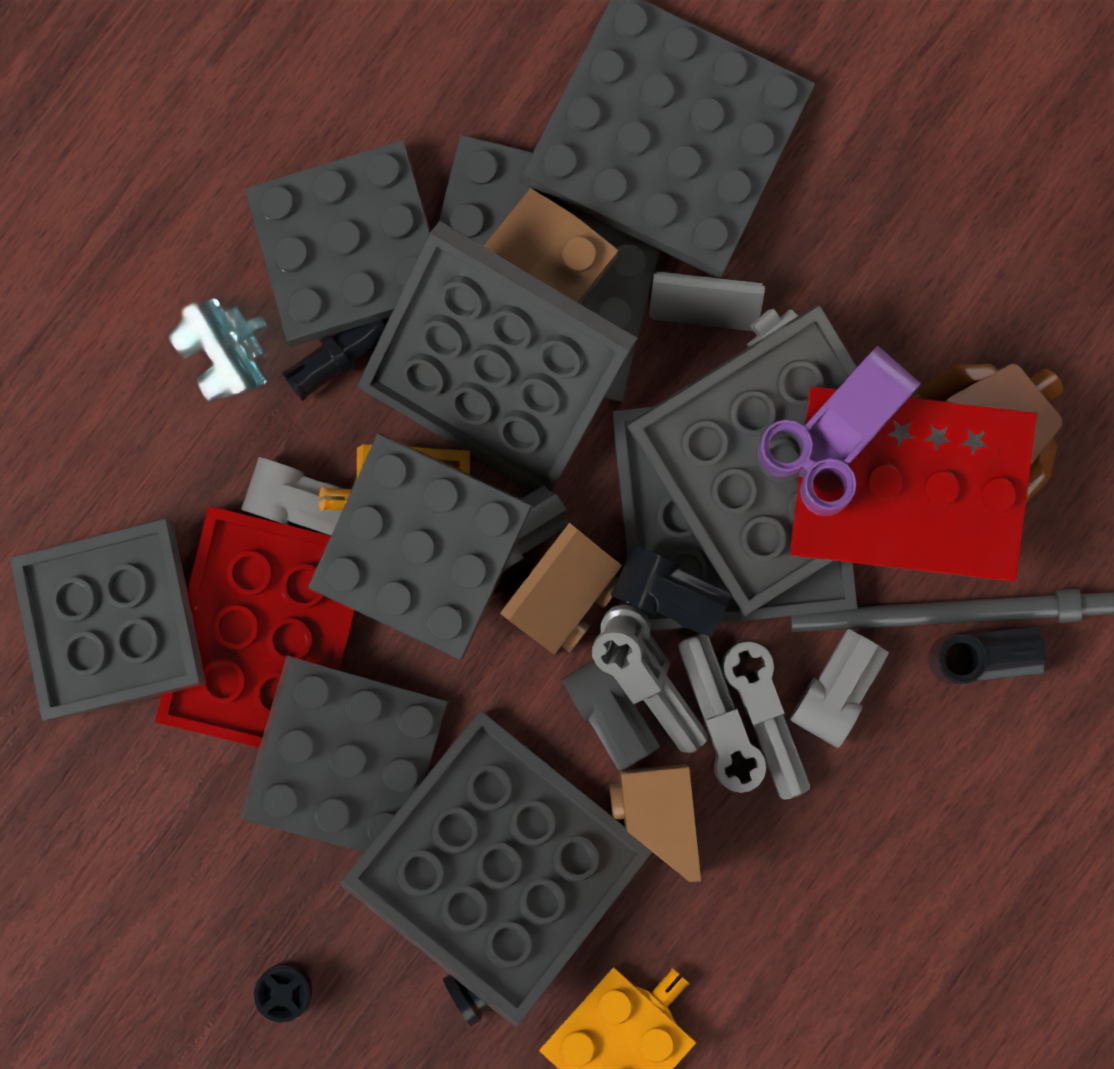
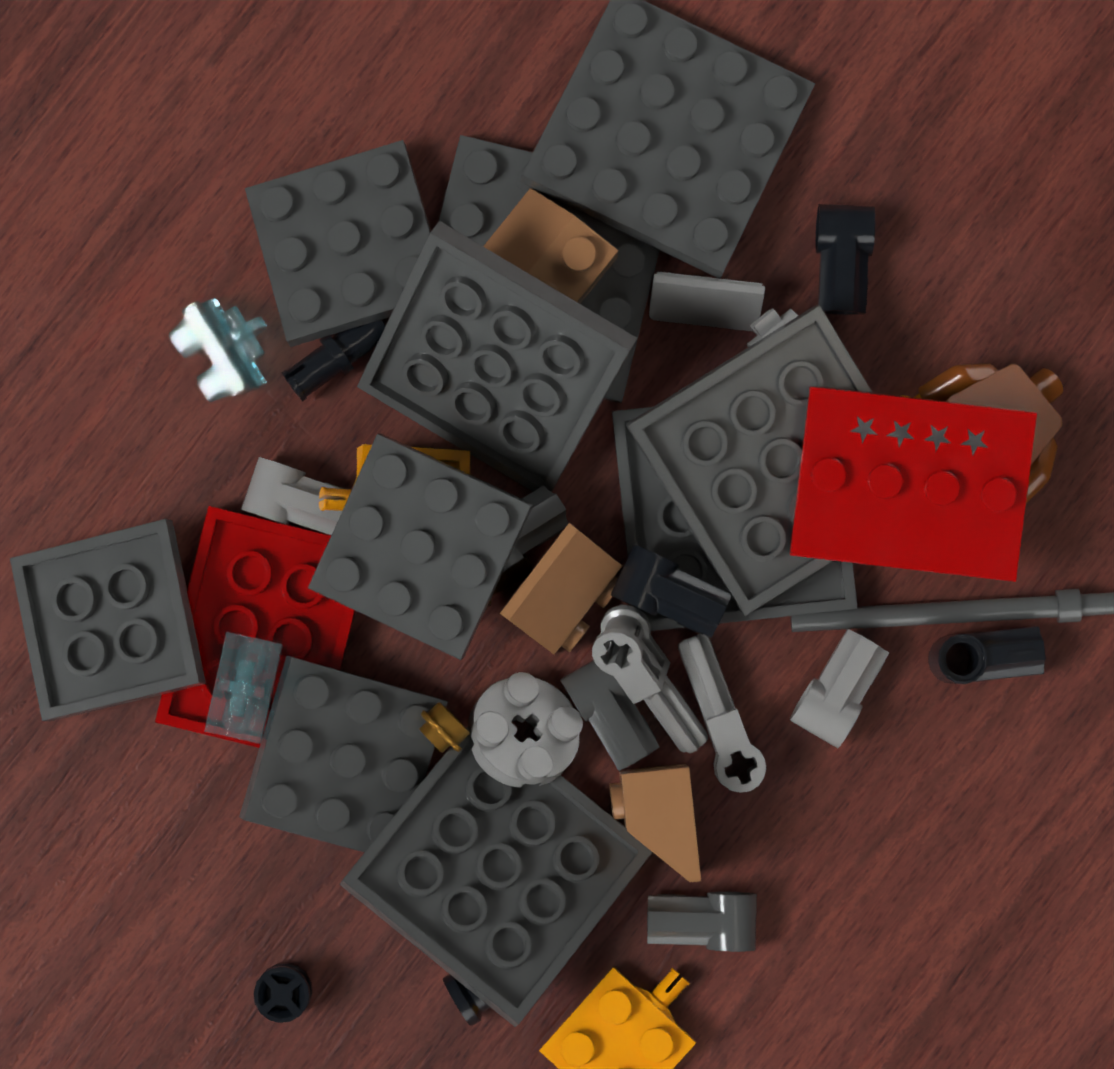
(243, 687): none -> clear light blue hips
(443, 728): none -> pearl gold plate
(543, 707): none -> light grey plate
(717, 920): none -> dark grey piece
(767, 719): light grey connector -> none
(841, 429): medium lavender piece -> none
(844, 242): none -> black piece

